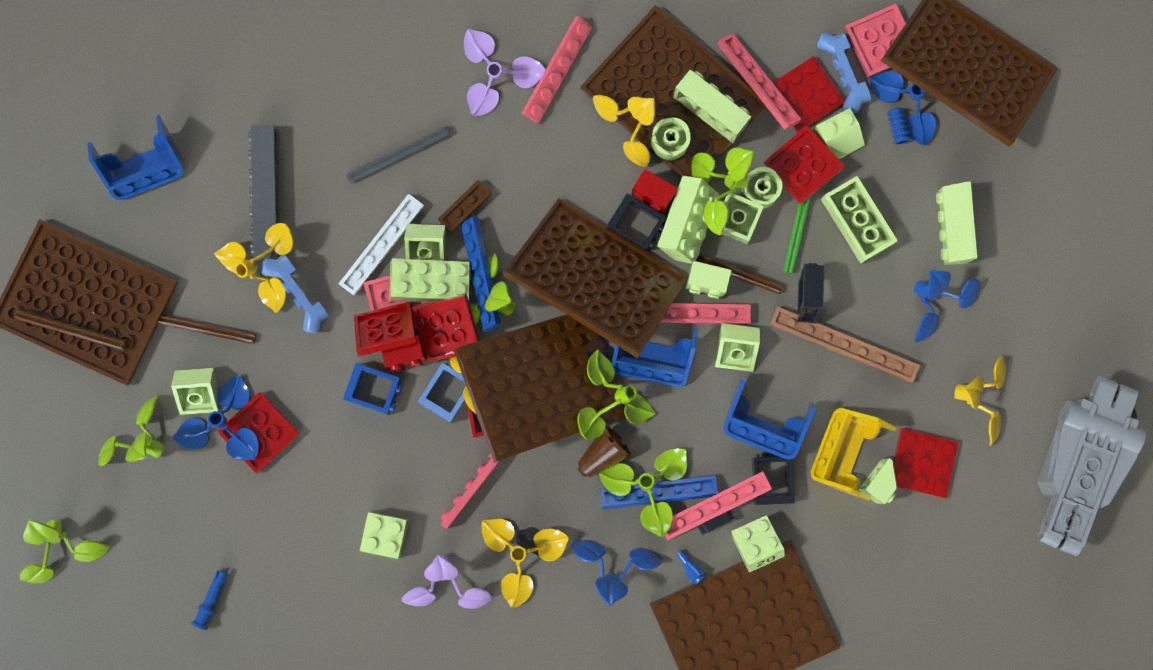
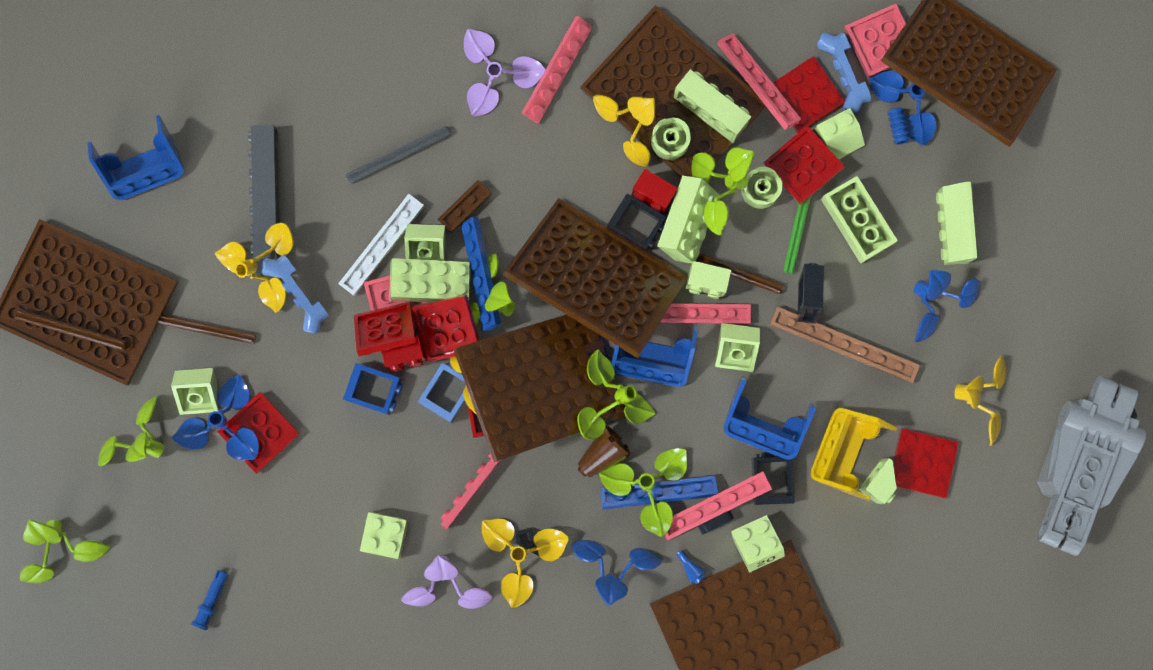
(742, 217): yellowish green brick -> none

